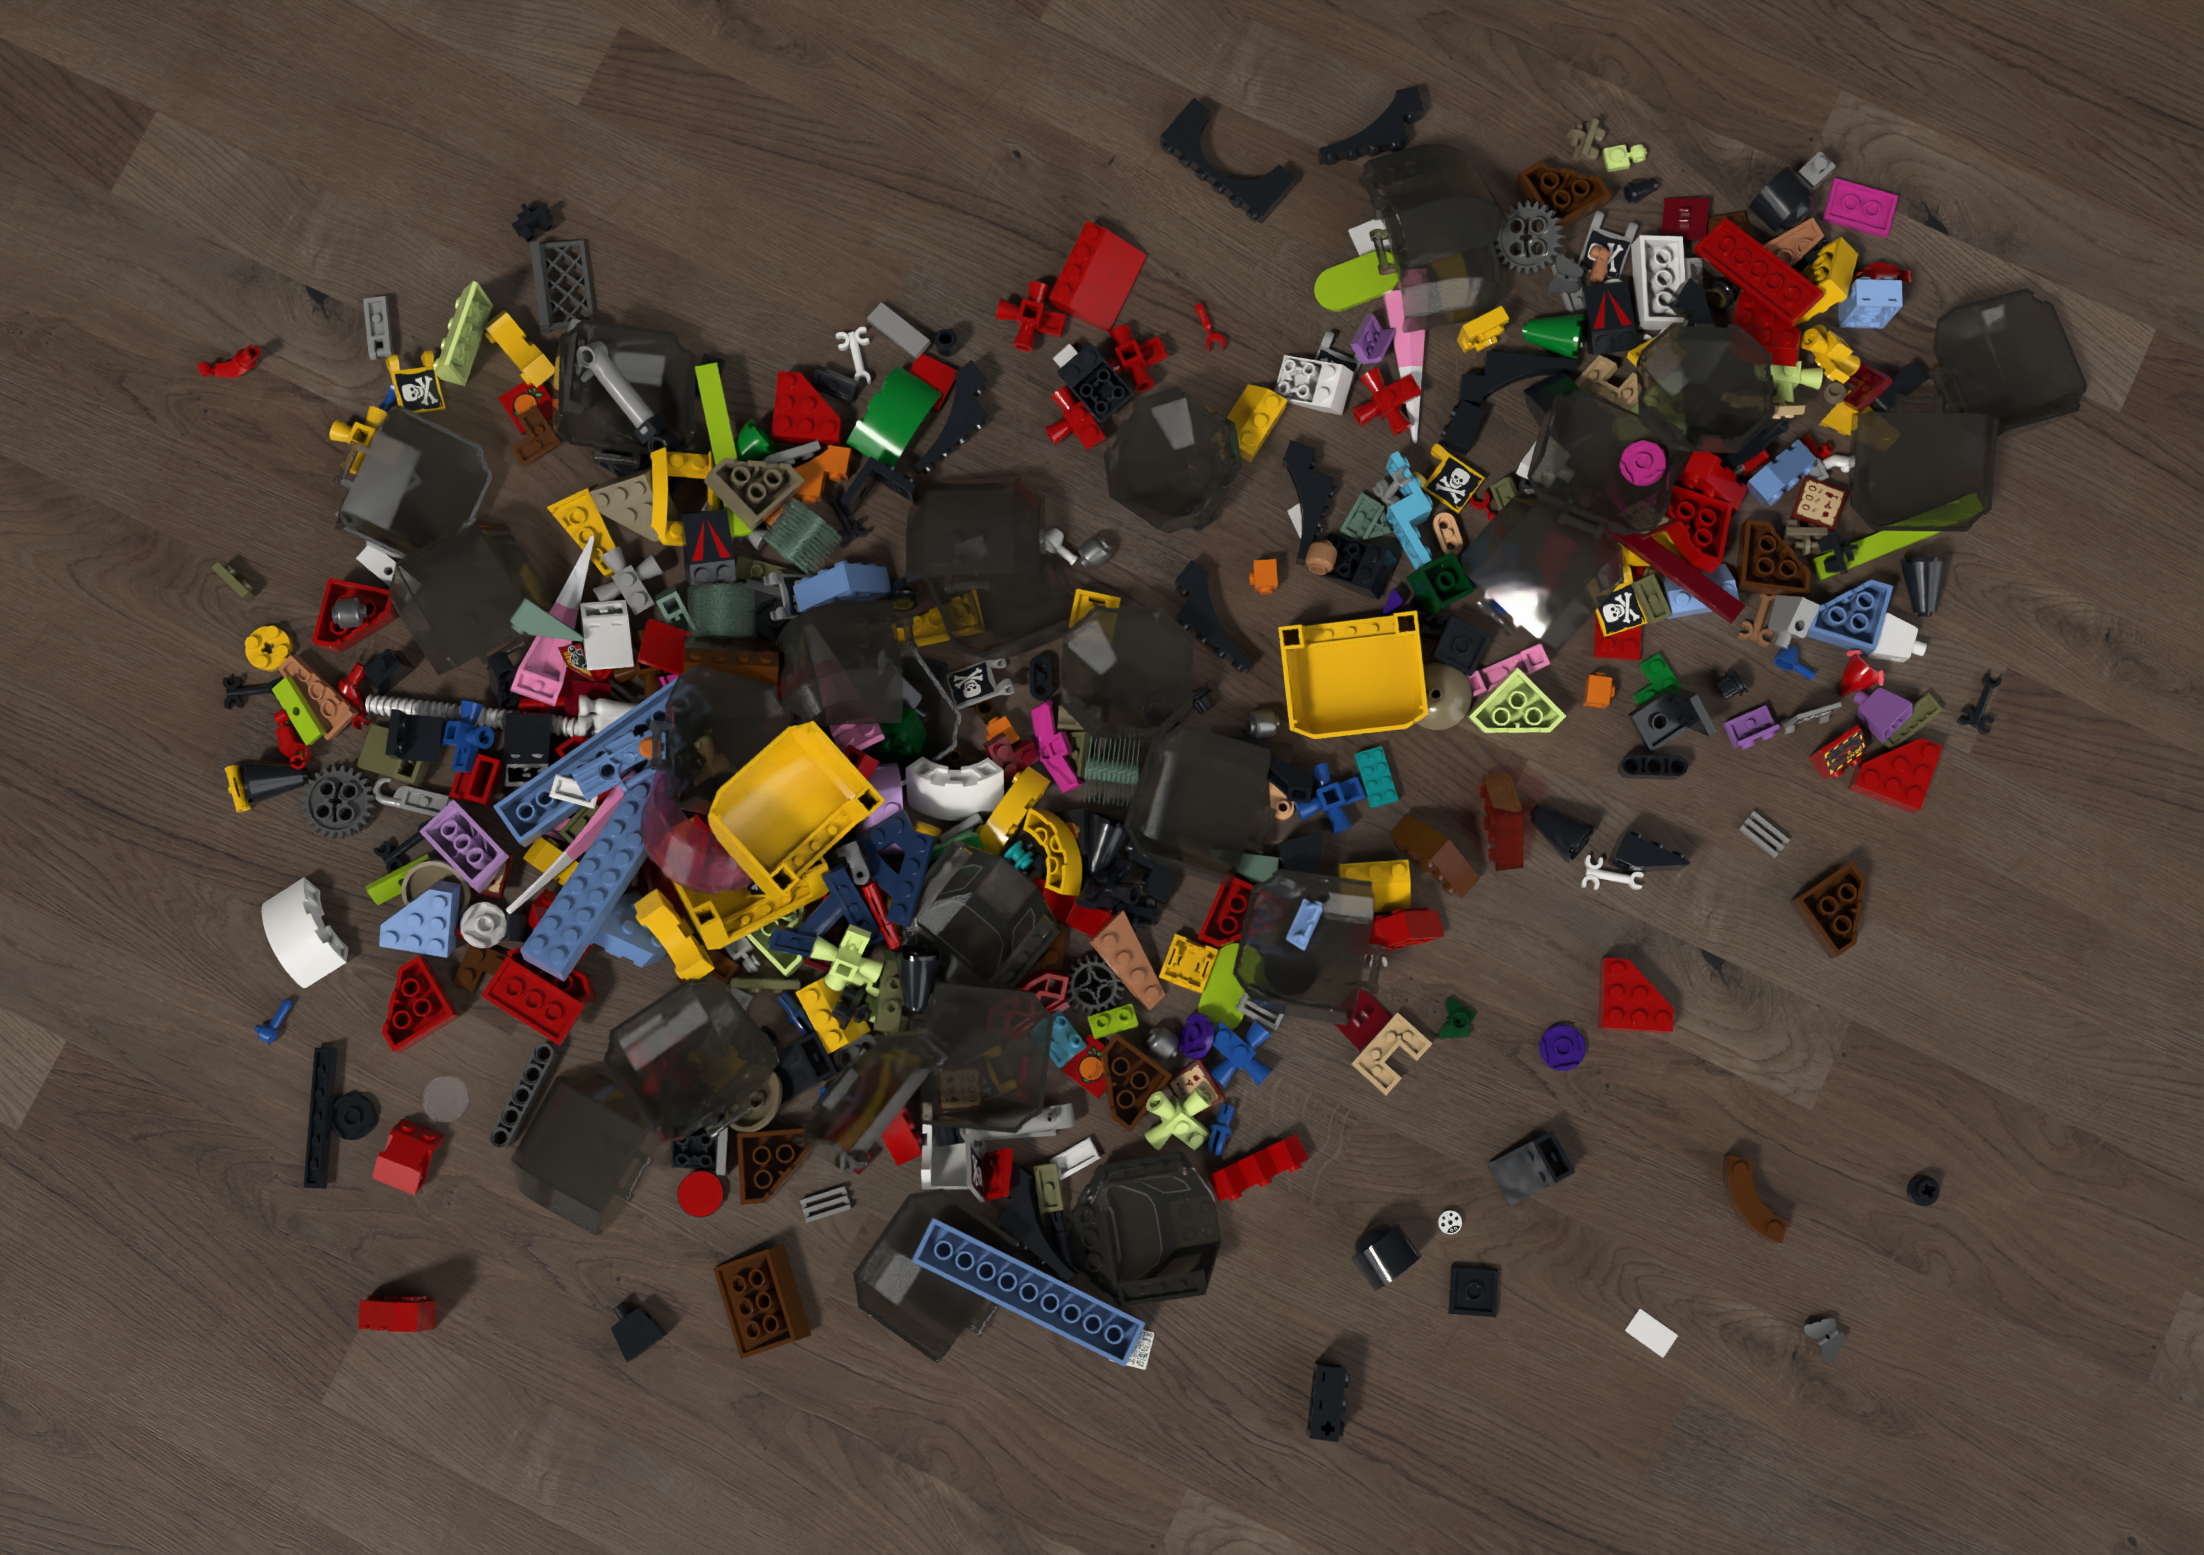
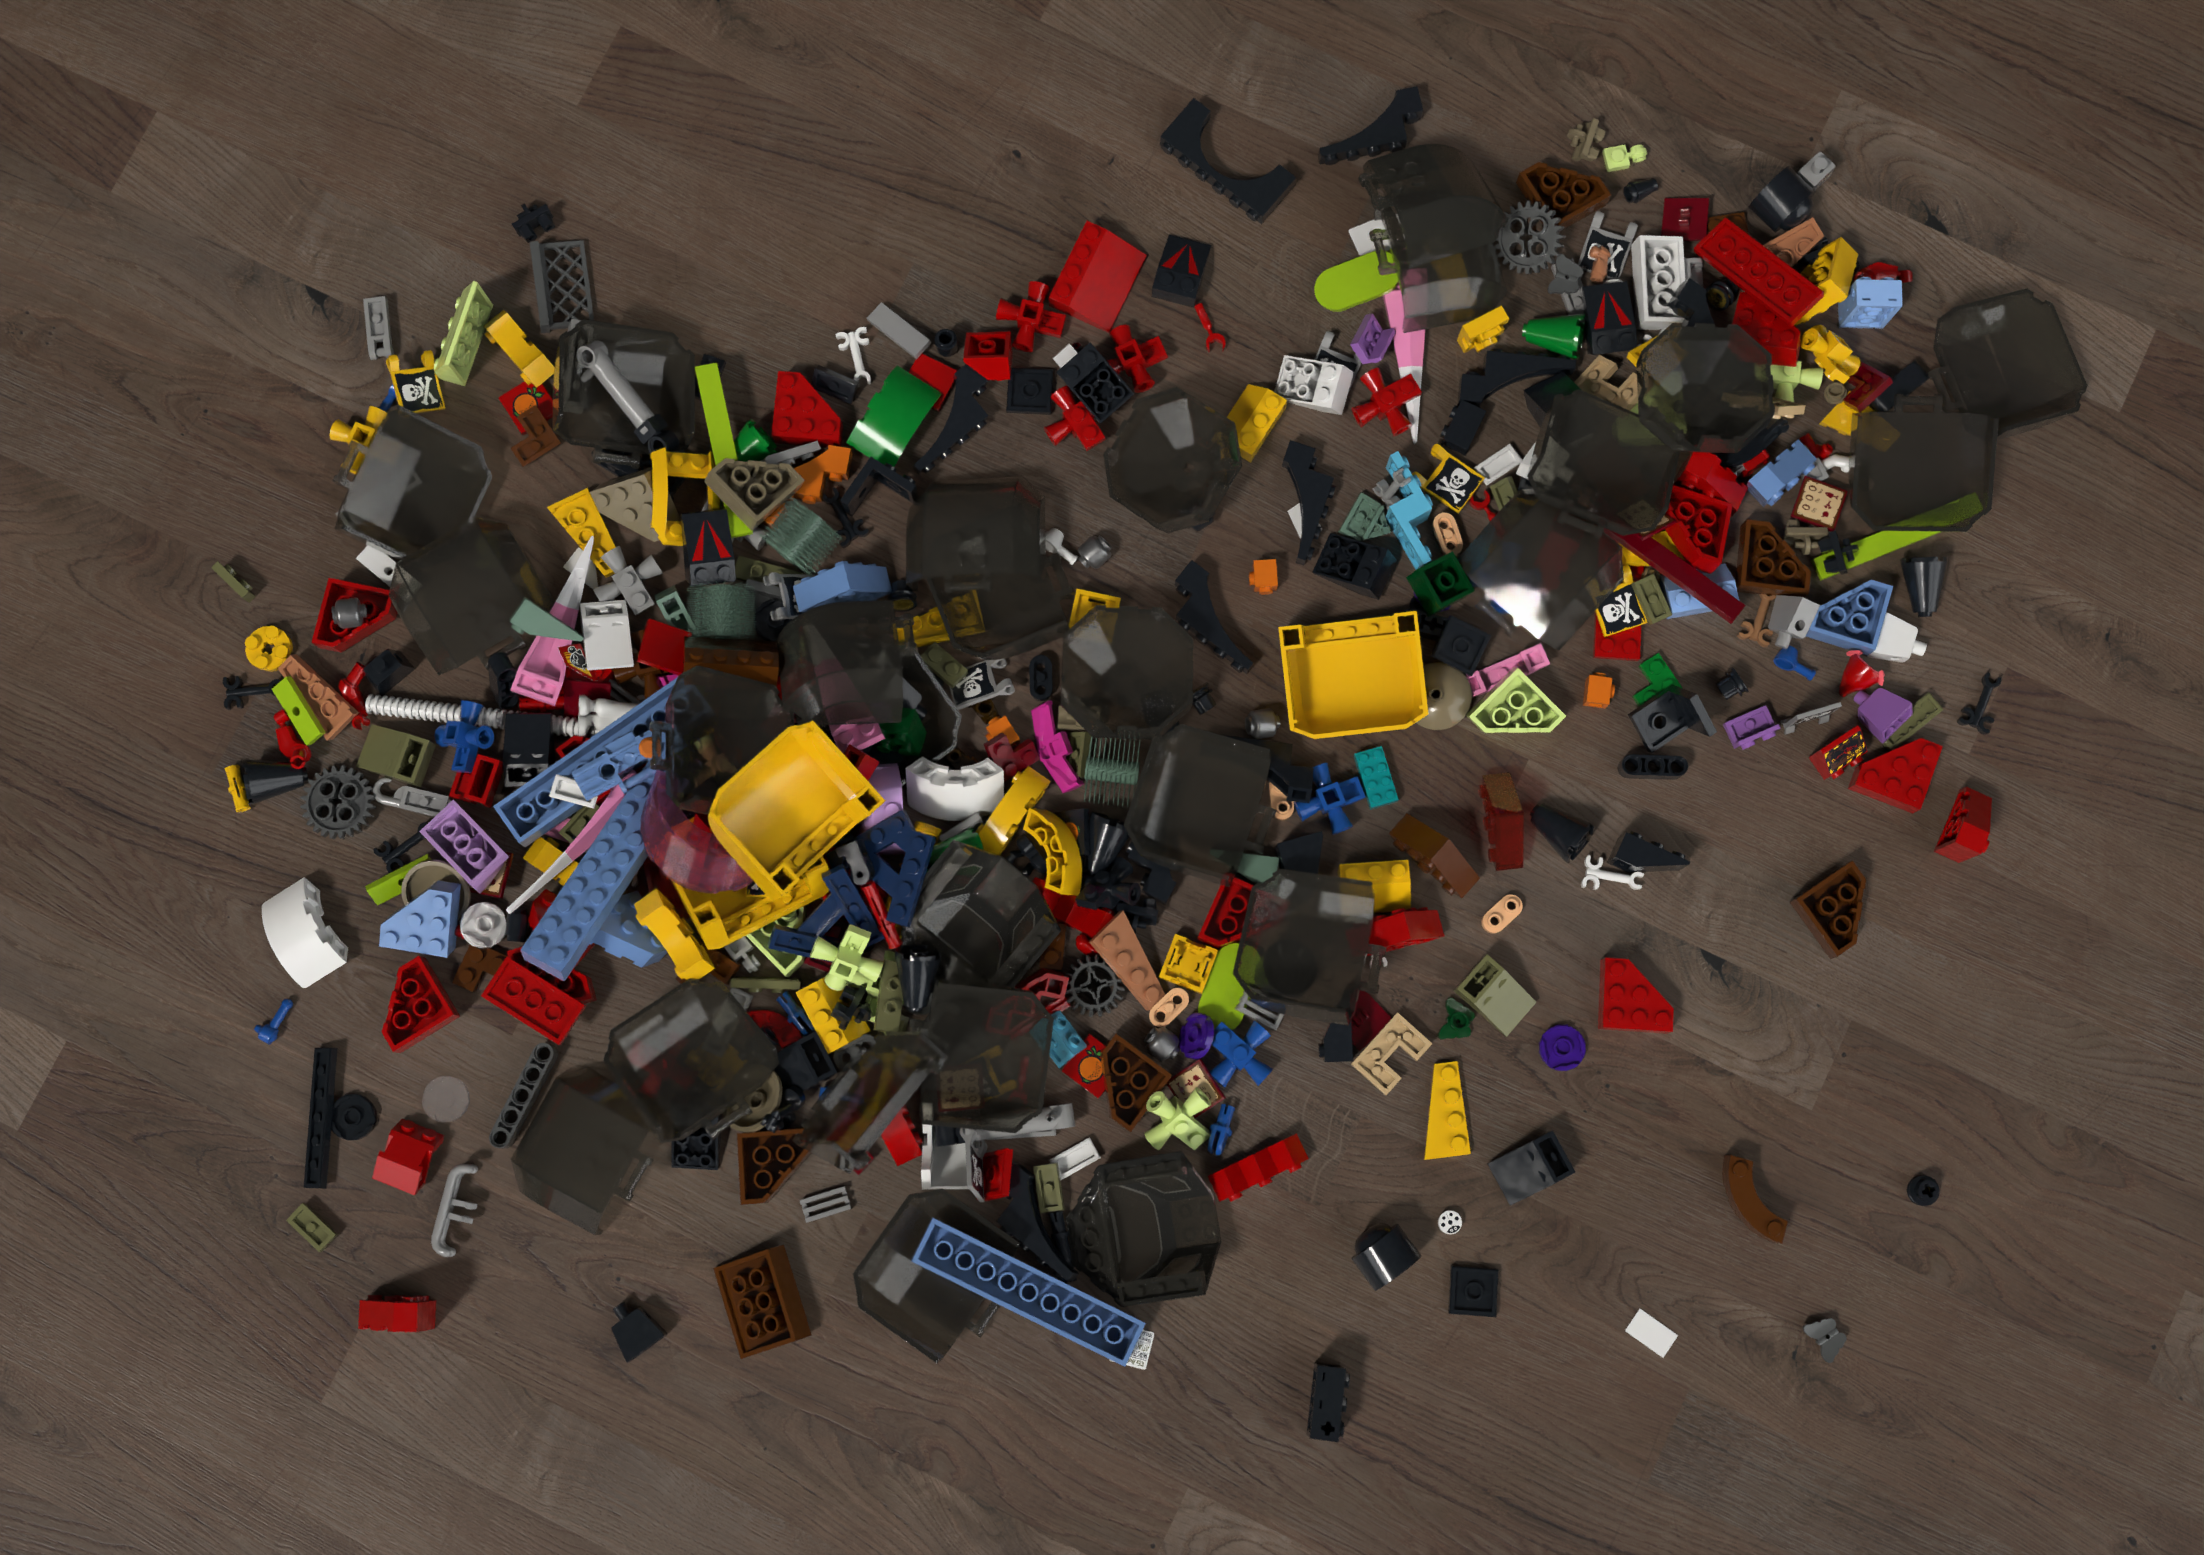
(237, 366): red arm -> none
(312, 1227): none -> olive plate
(414, 737): black bracket -> none
(446, 1208): none -> light grey piece
(591, 576): none -> white sticker
(701, 1194): red tile -> none
(723, 1152): light grey tile -> none
(778, 1023): none -> red tile
(784, 1116): none -> black piece
(944, 665): none -> olive plate
(989, 354): none -> red slope
(1022, 858): teal wheel -> none
(1030, 391): none -> black tile
(1084, 946): none -> red arm
(1113, 1021): lime bracket -> none
(1168, 1007): none -> light nougat plate
(1180, 271): none -> black slope
(1304, 923): light blue hinge -> none
(1321, 557): medium nougat head -> none
(1337, 1044): none -> black slope
(1393, 603): dark purple slope -> none
(1447, 1120): none -> yellow wing
(1495, 995): none -> olive slope
(1498, 464): none -> white tile
(1502, 913): none -> light nougat plate
(1643, 463): dark pink tile -> none
(1779, 846): light grey tile -> none
(1860, 207): dark pink tile -> none
(1966, 826): none -> red brick

